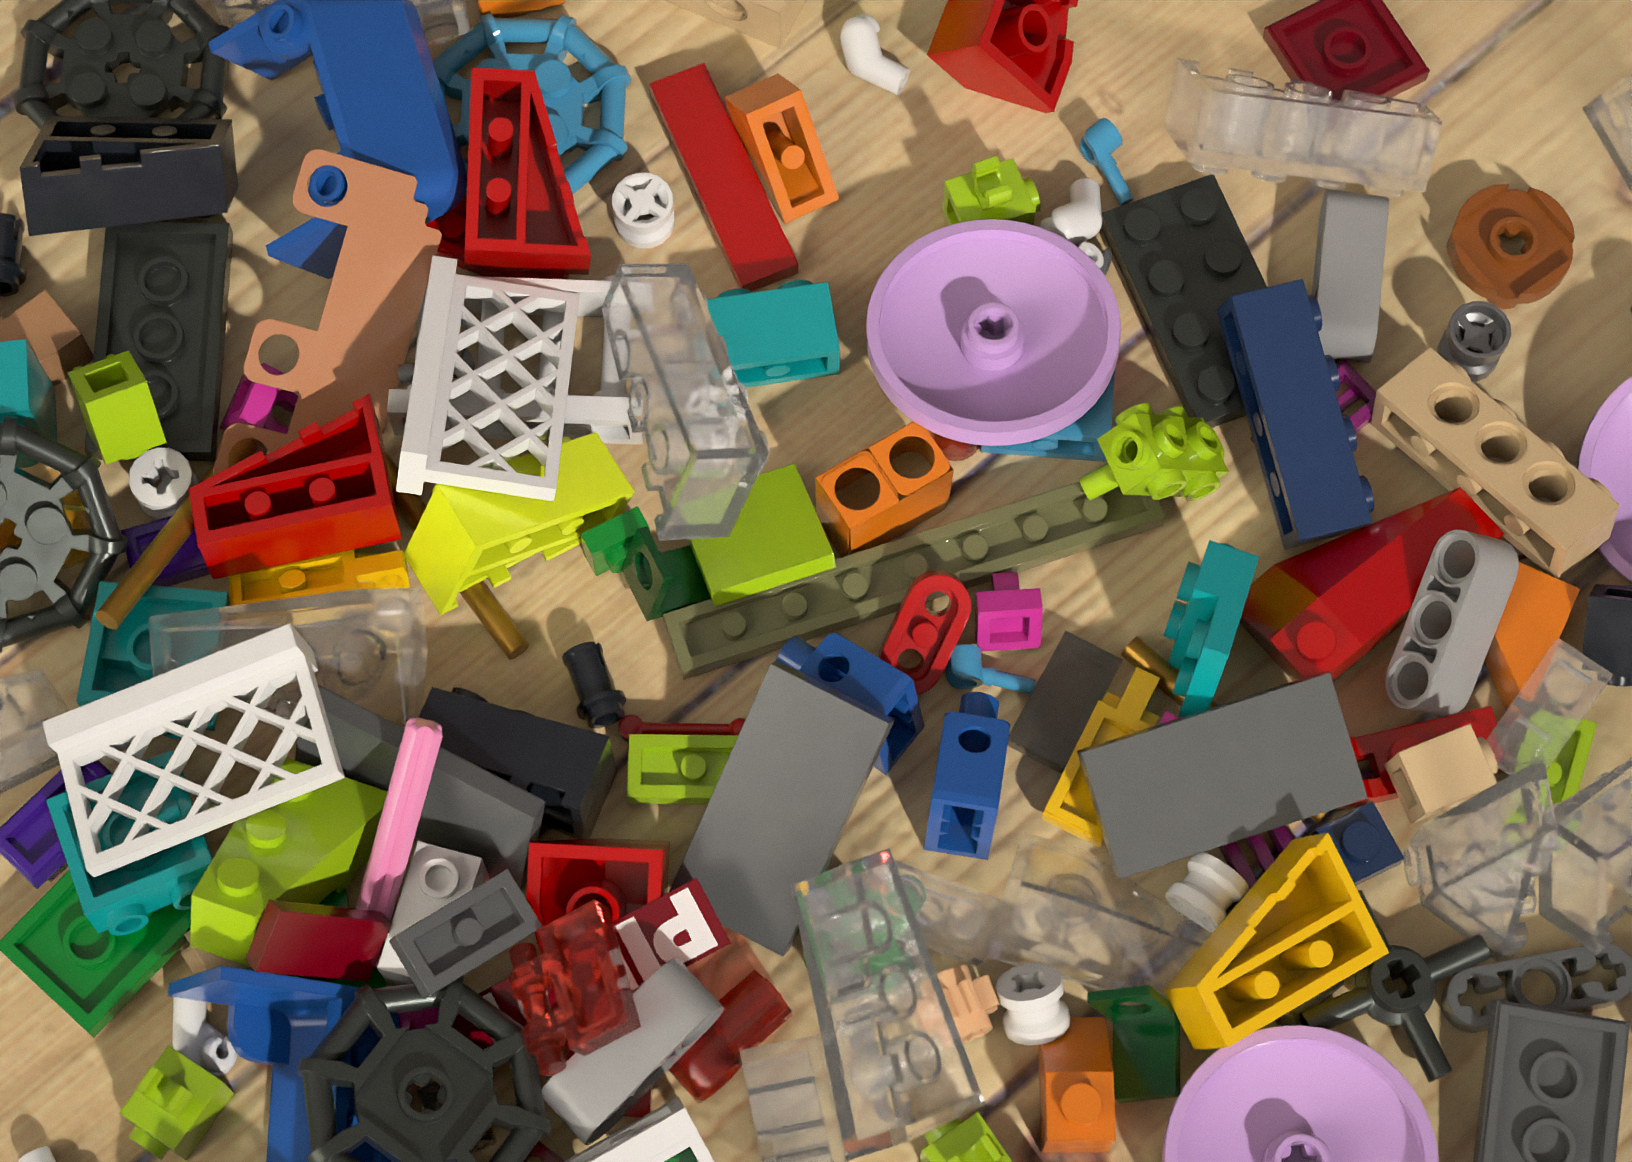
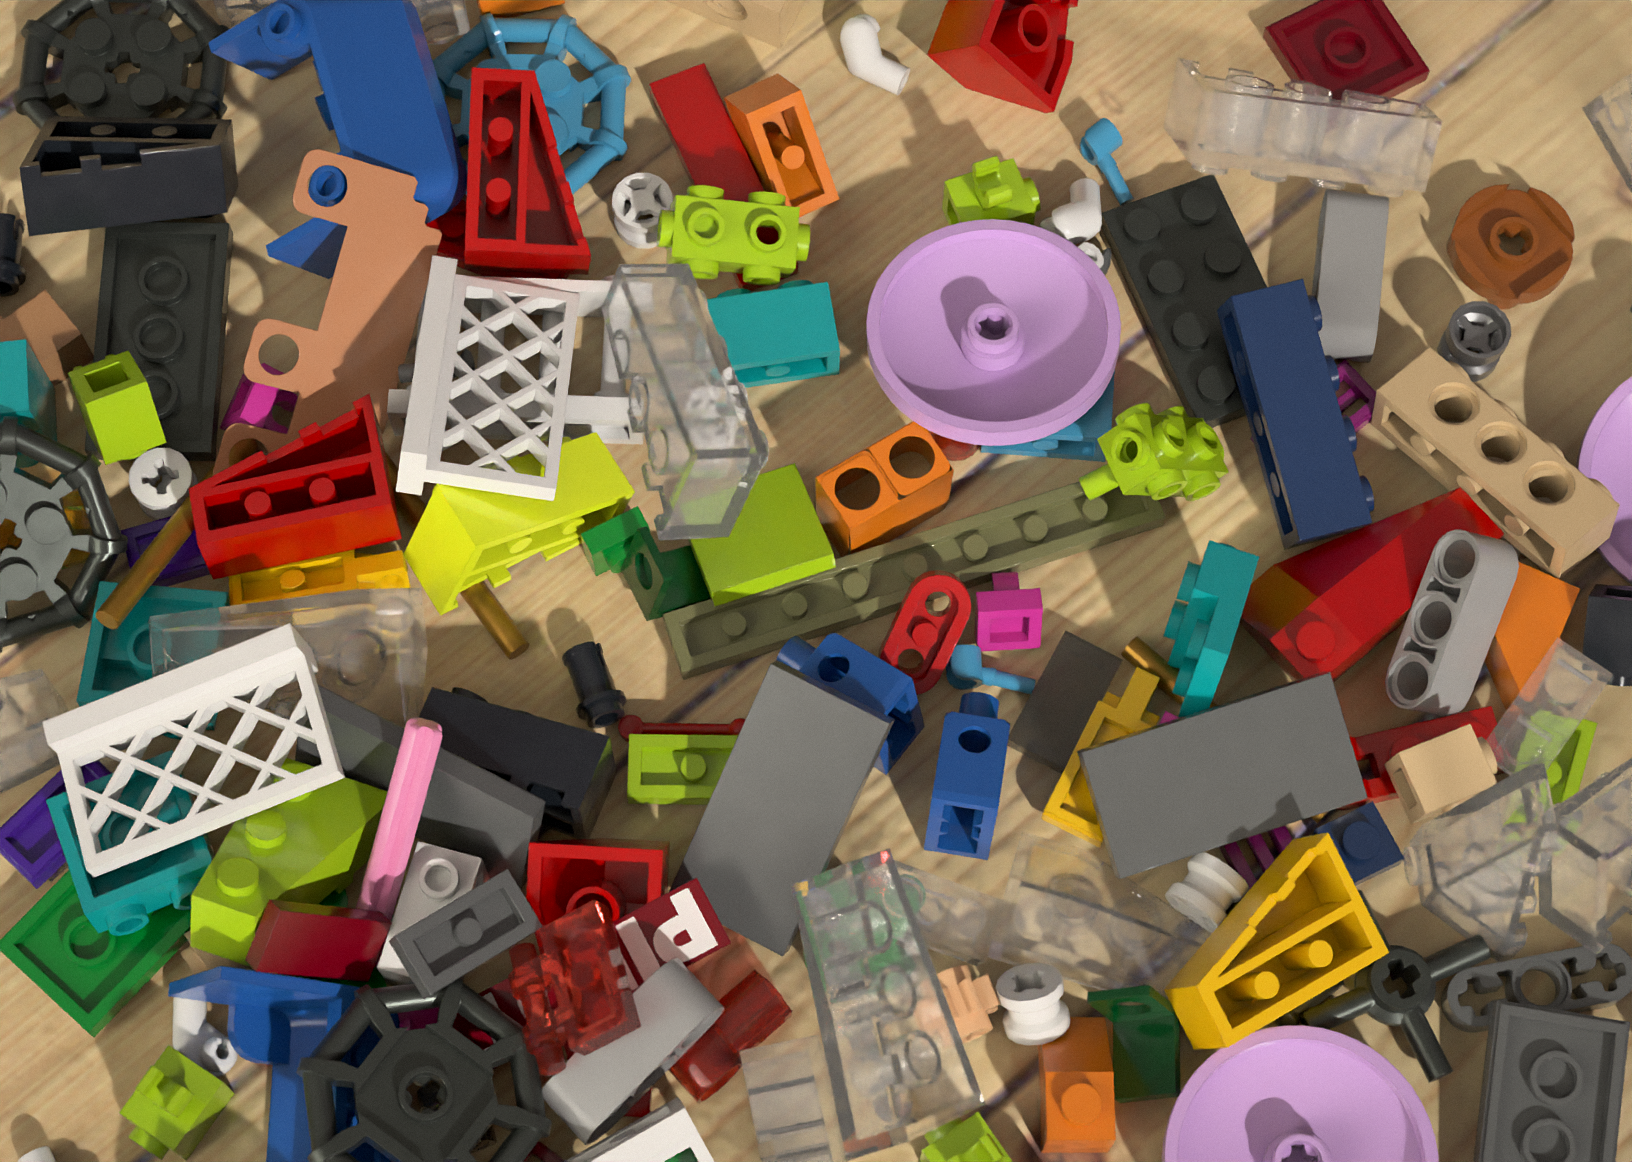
(722, 235): none -> lime brick

